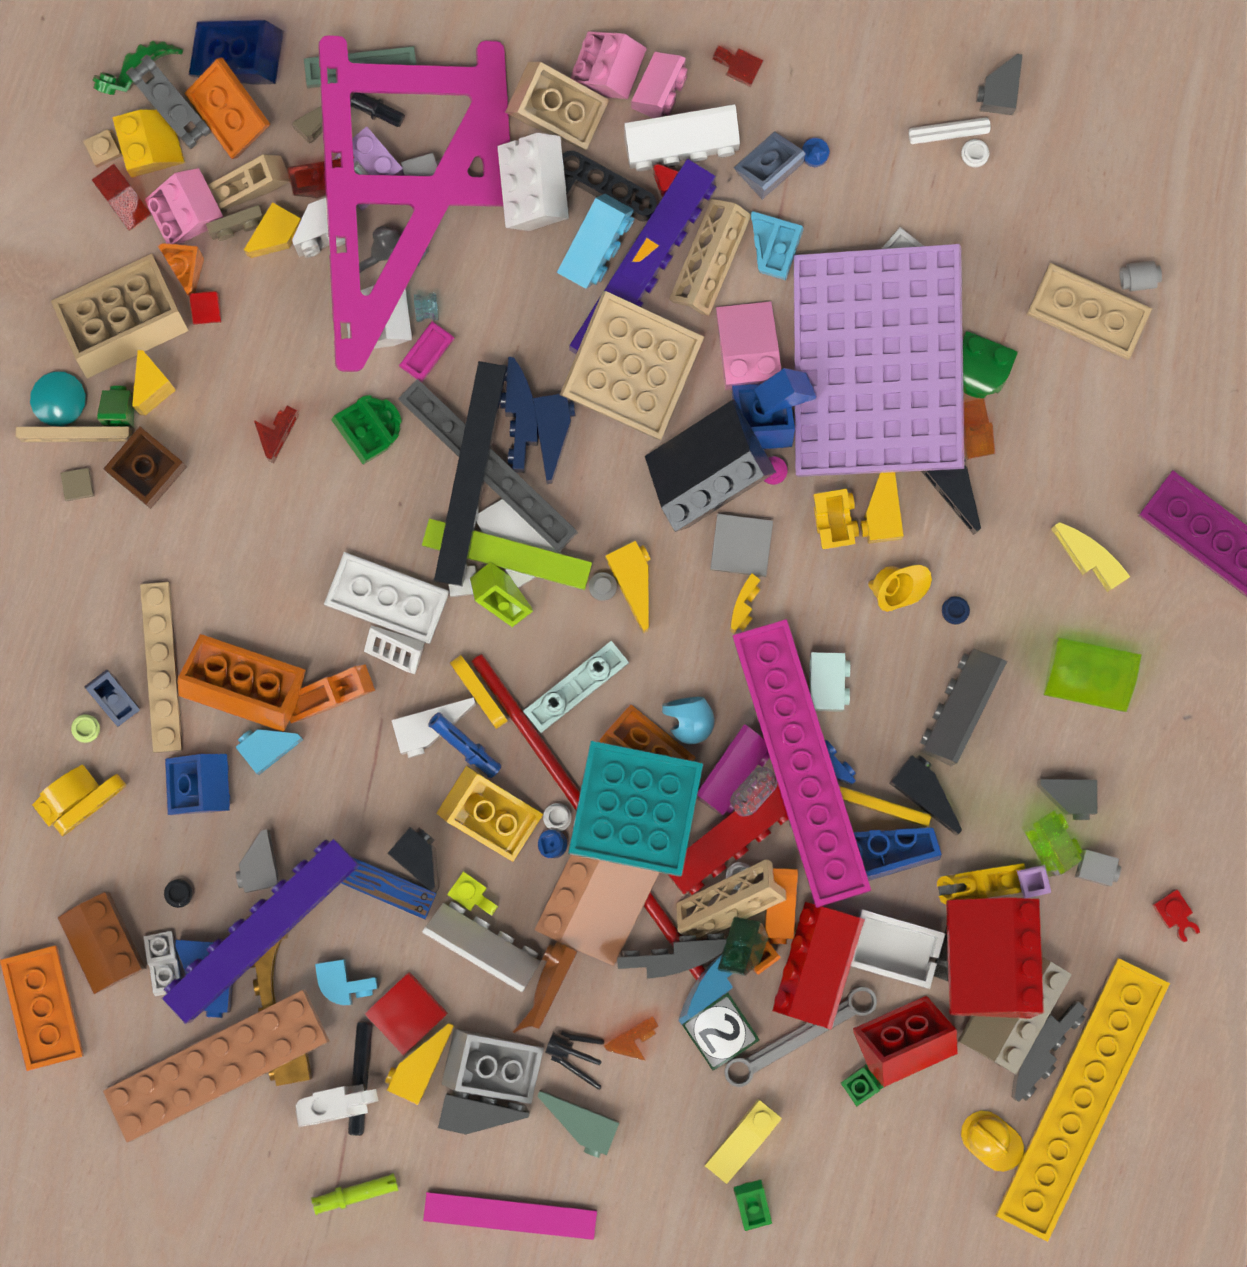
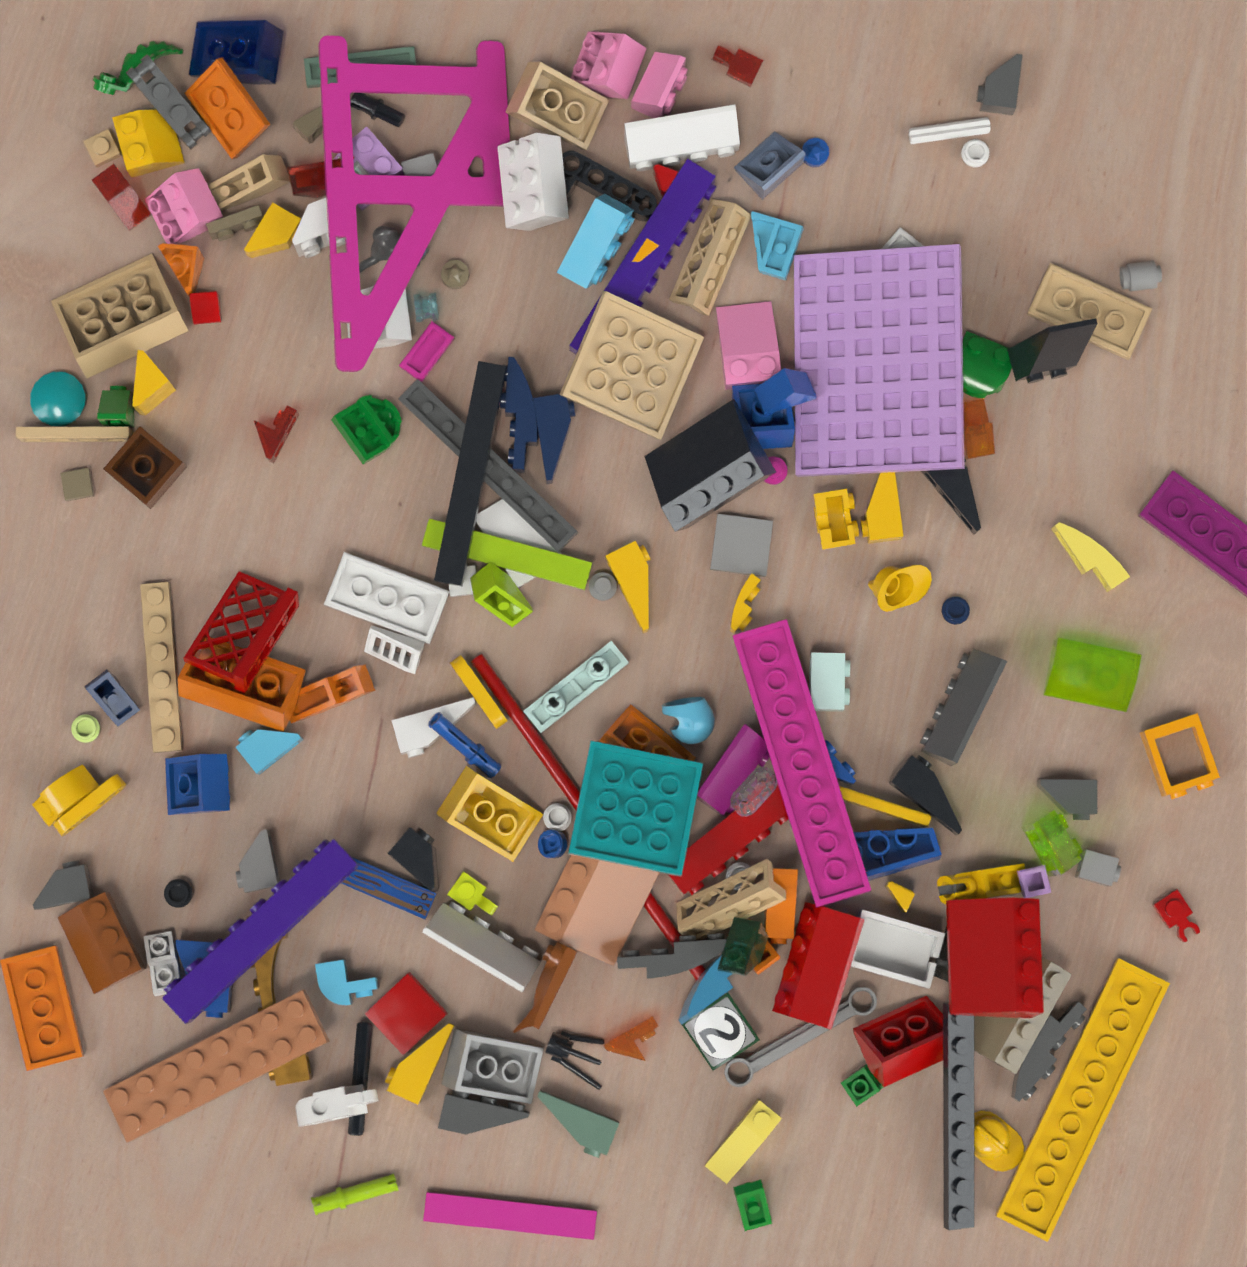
(66, 887): none -> dark grey slope
(262, 643): none -> red fence
(455, 274): none -> dark tan tile
(901, 895): none -> yellow slope
(958, 1120): none -> plate
(1051, 351): none -> black slope
(1178, 790): none -> light orange window

